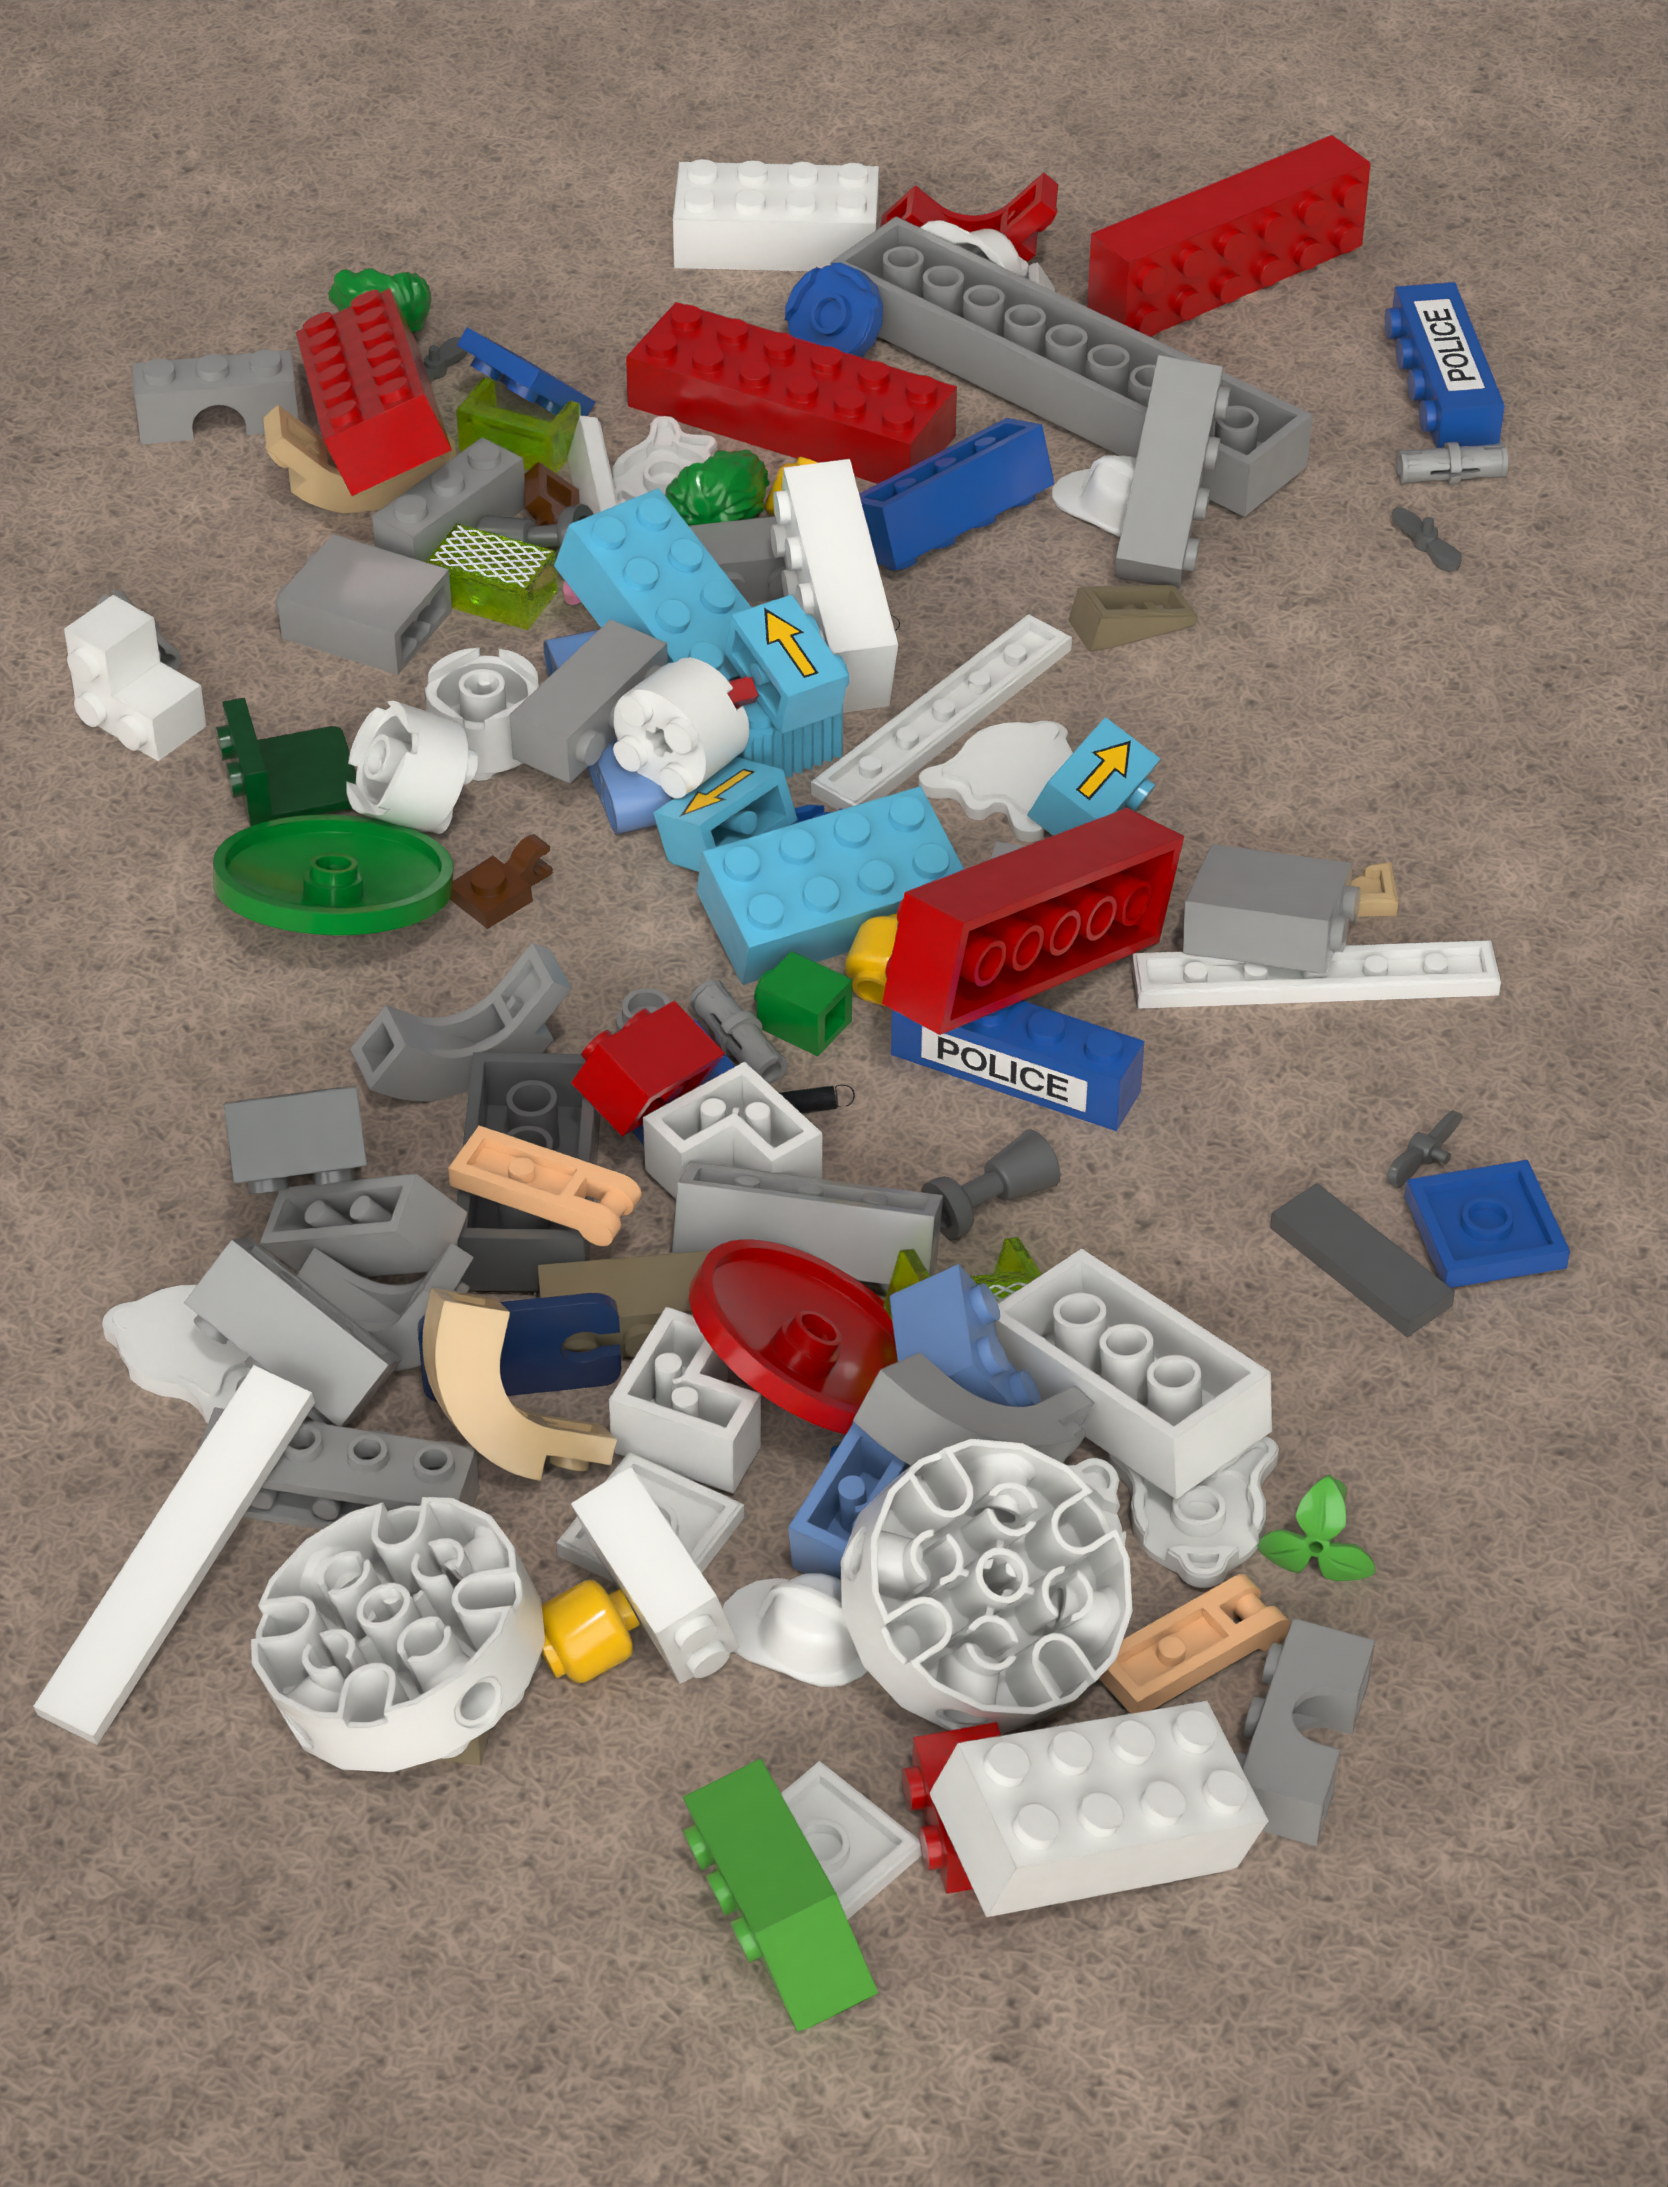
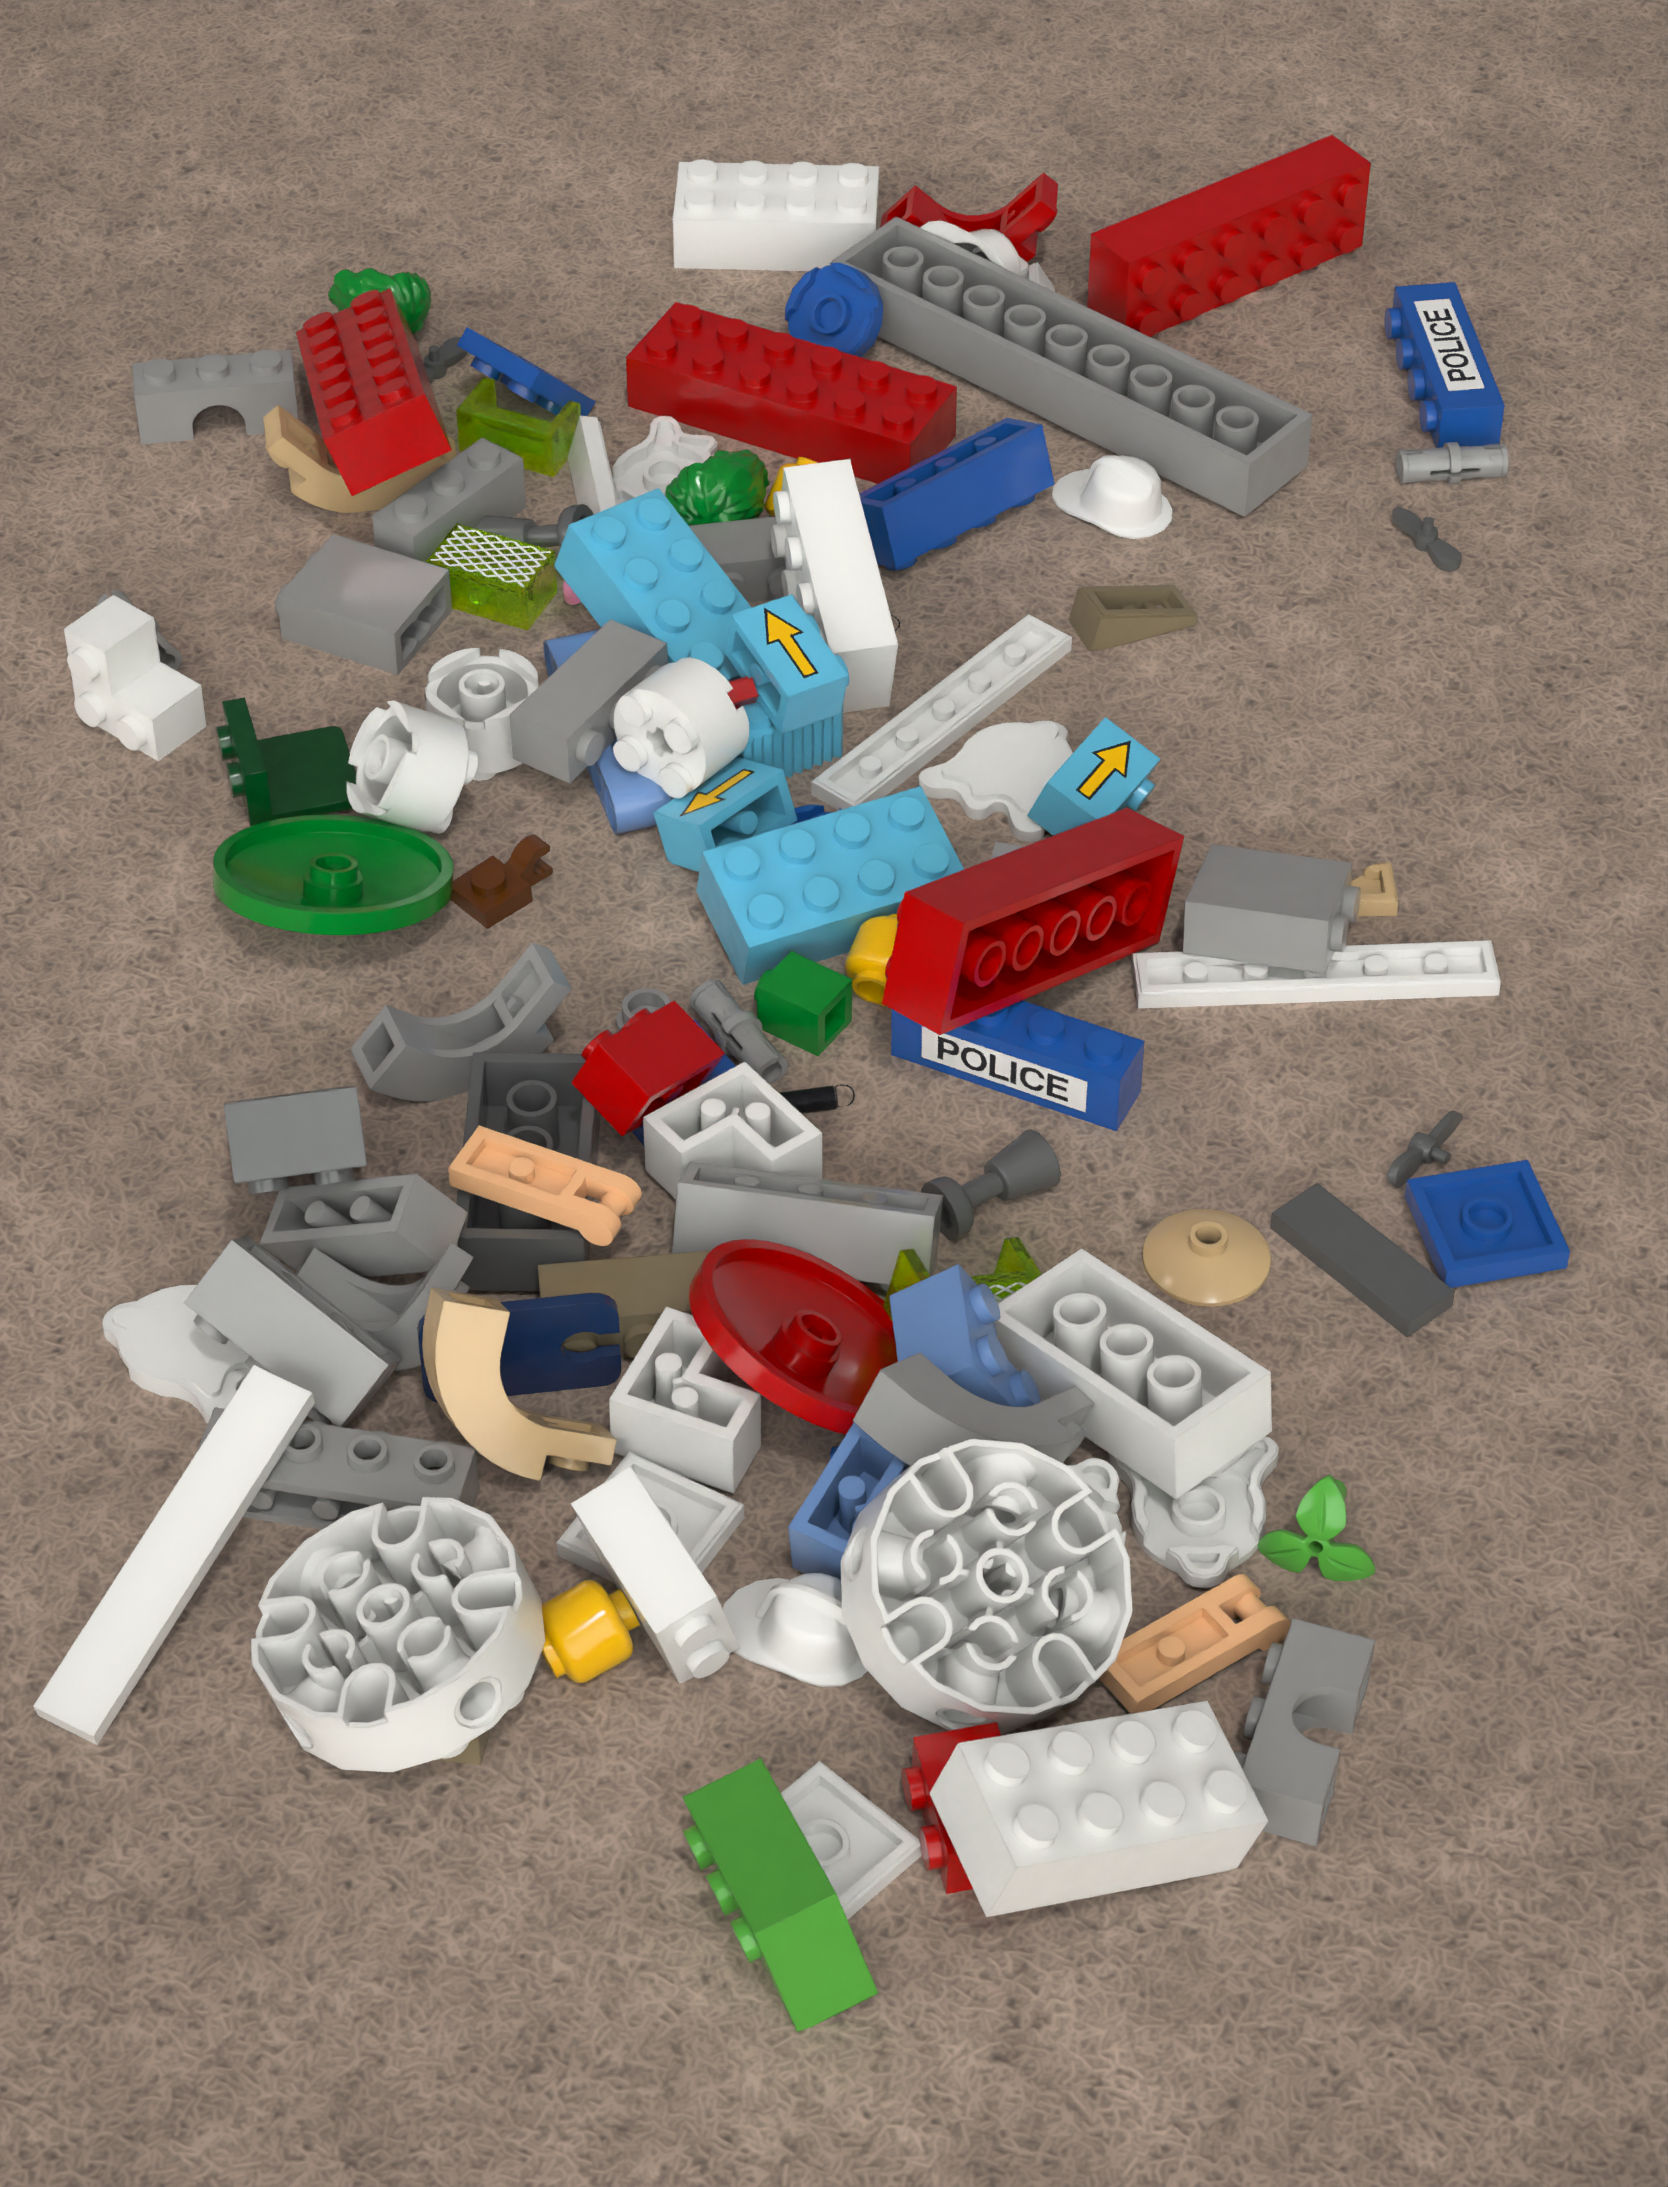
(547, 494): reddish brown plate -> none
(1170, 472): light grey brick -> none
(1206, 1257): none -> tan dish

